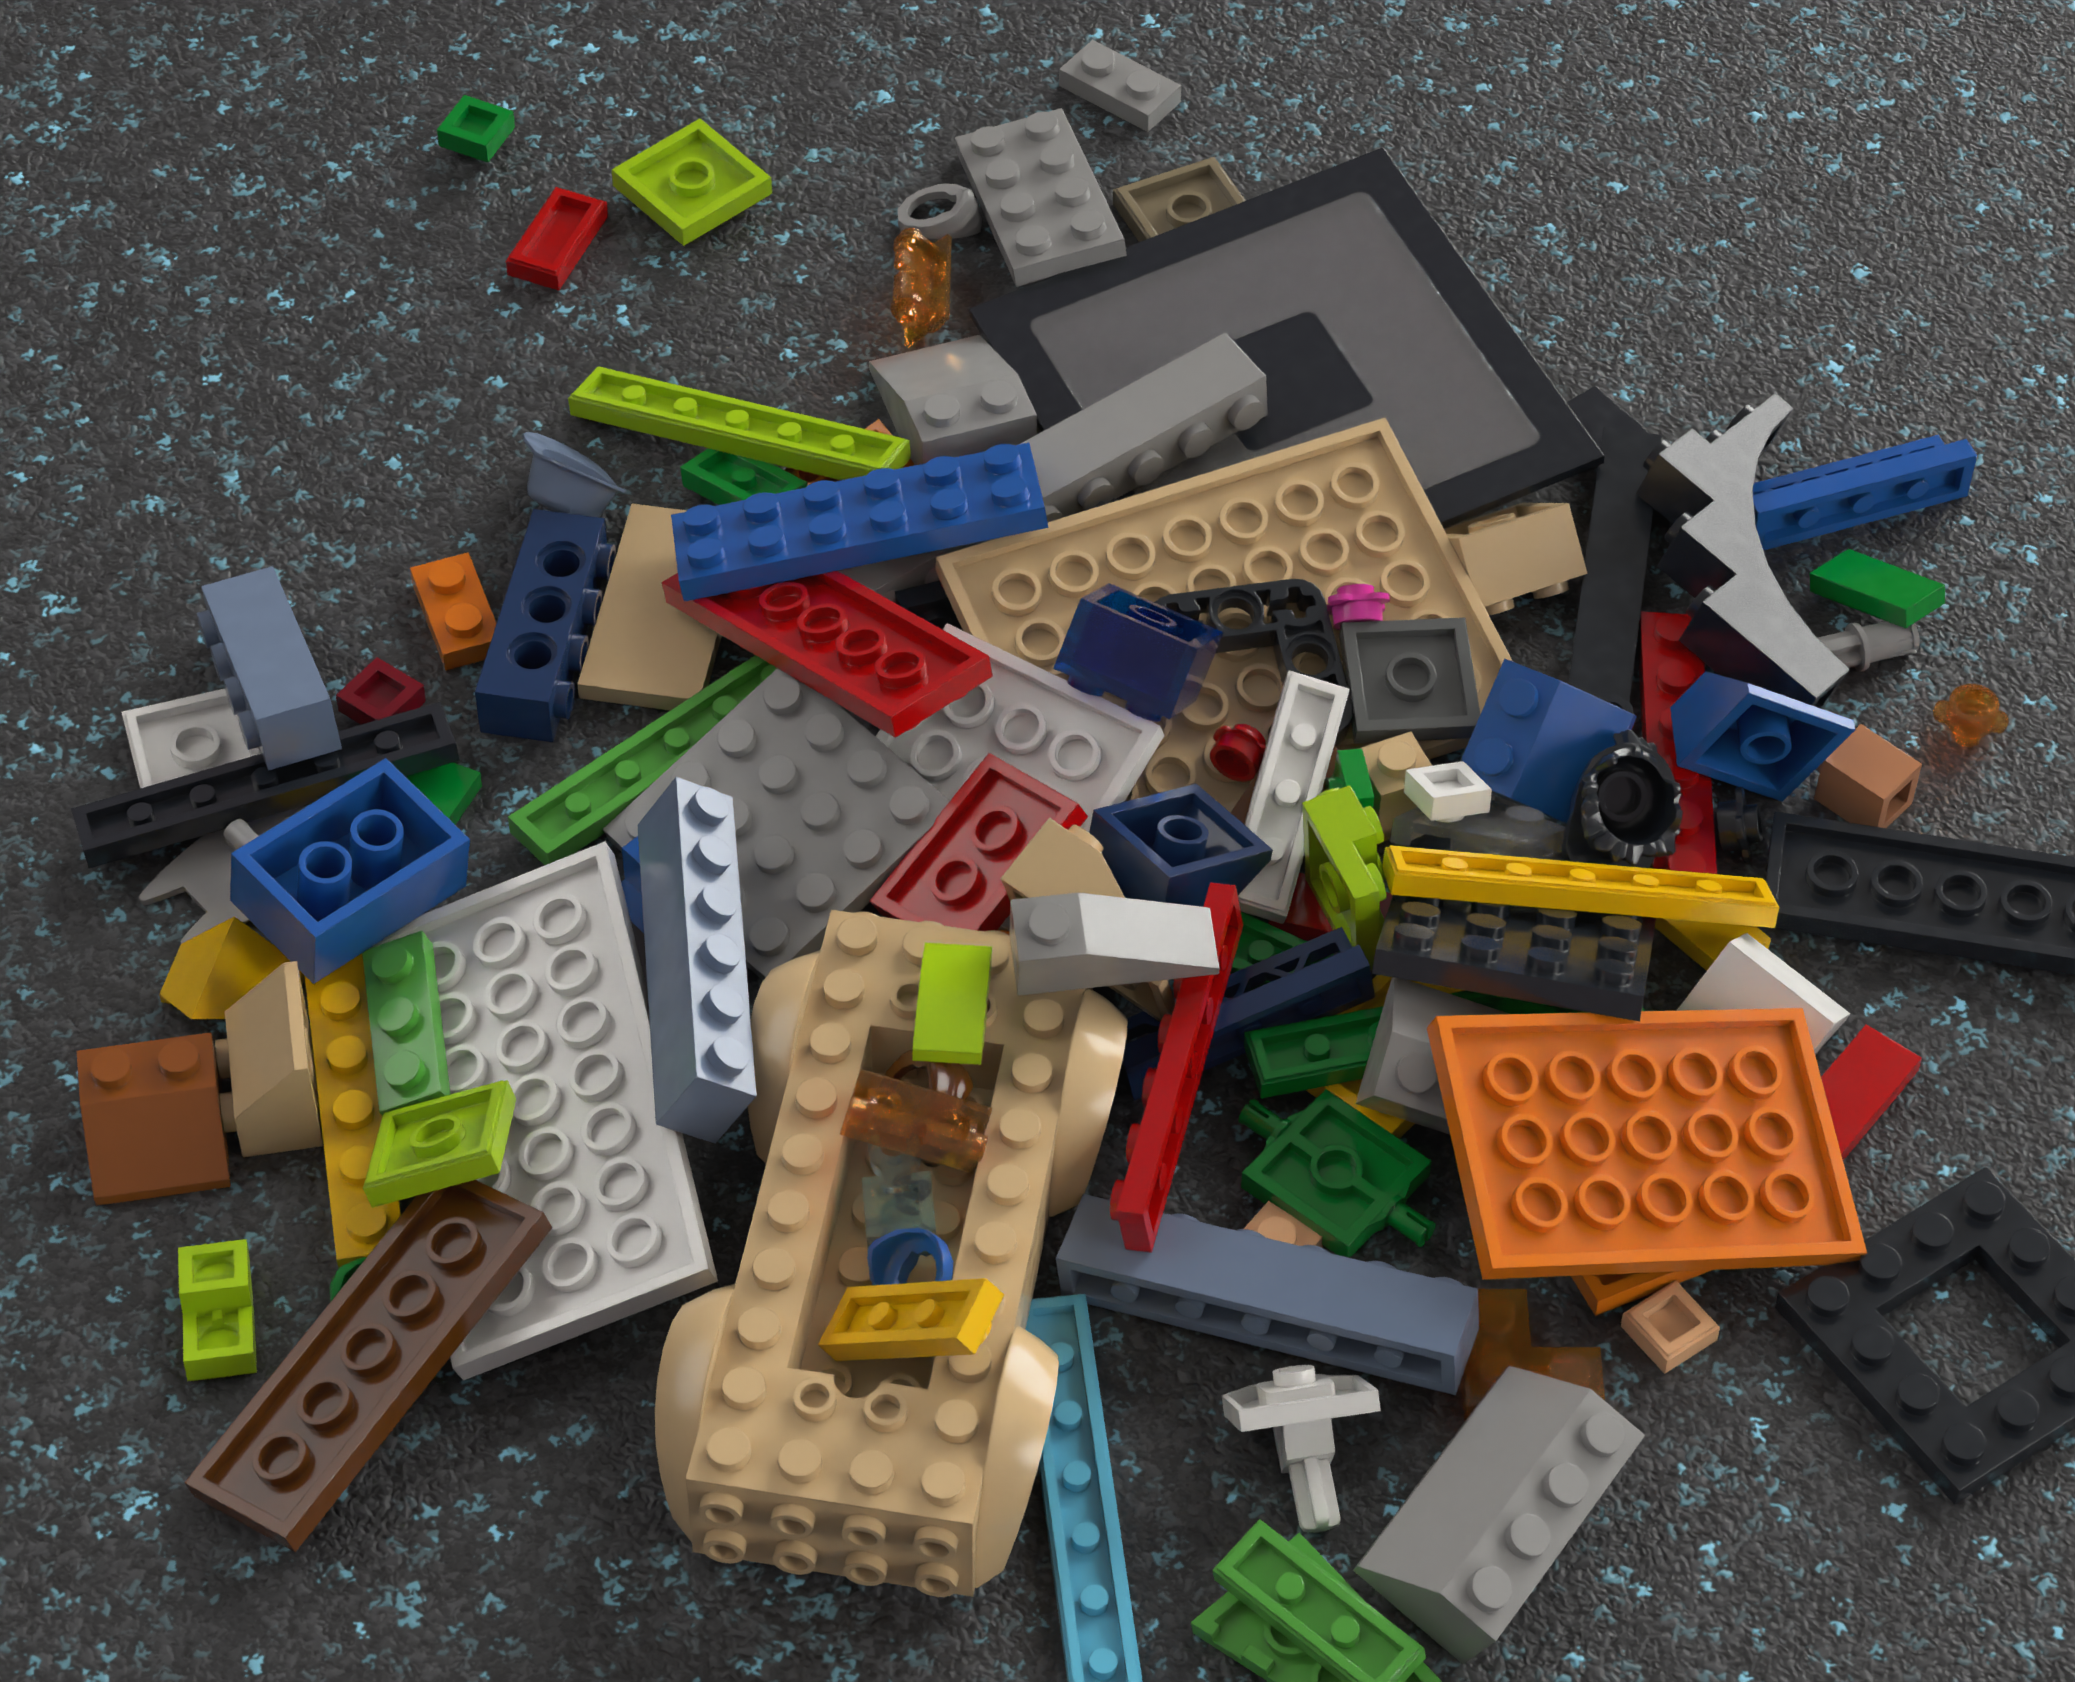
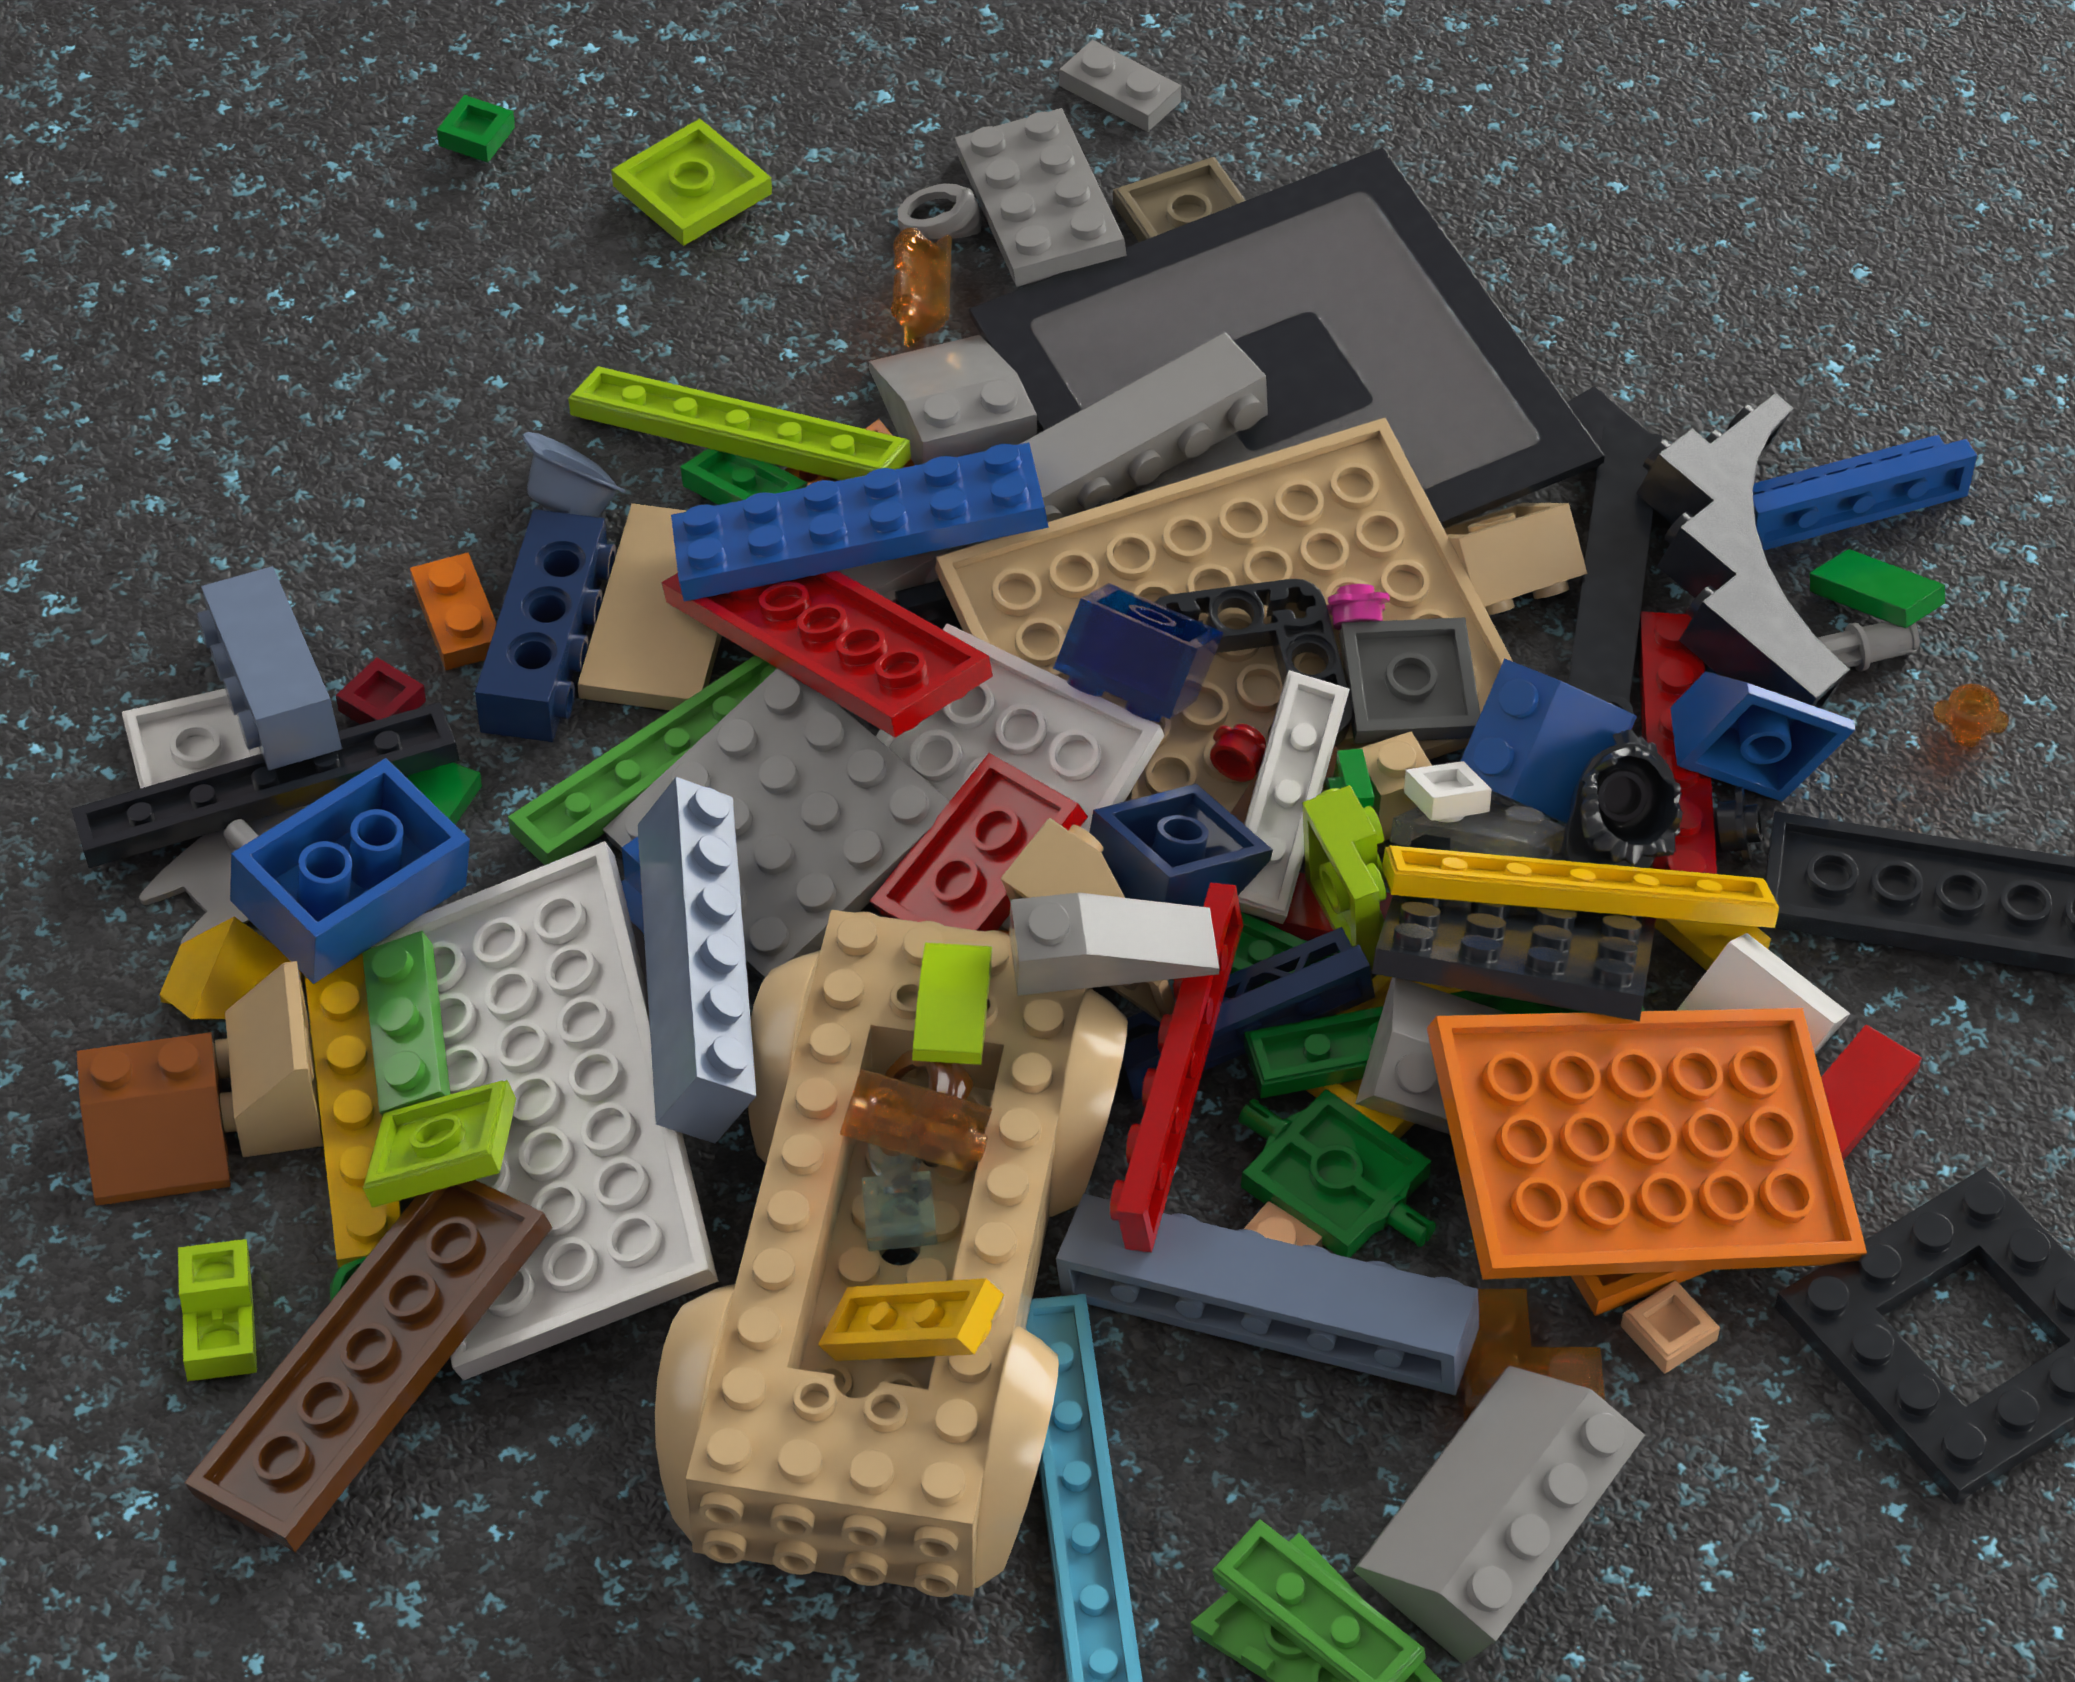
(557, 238): red tile -> none
(897, 1254): blue piece -> none
(1301, 1412): white piece -> none
(1867, 780): nougat brick -> none

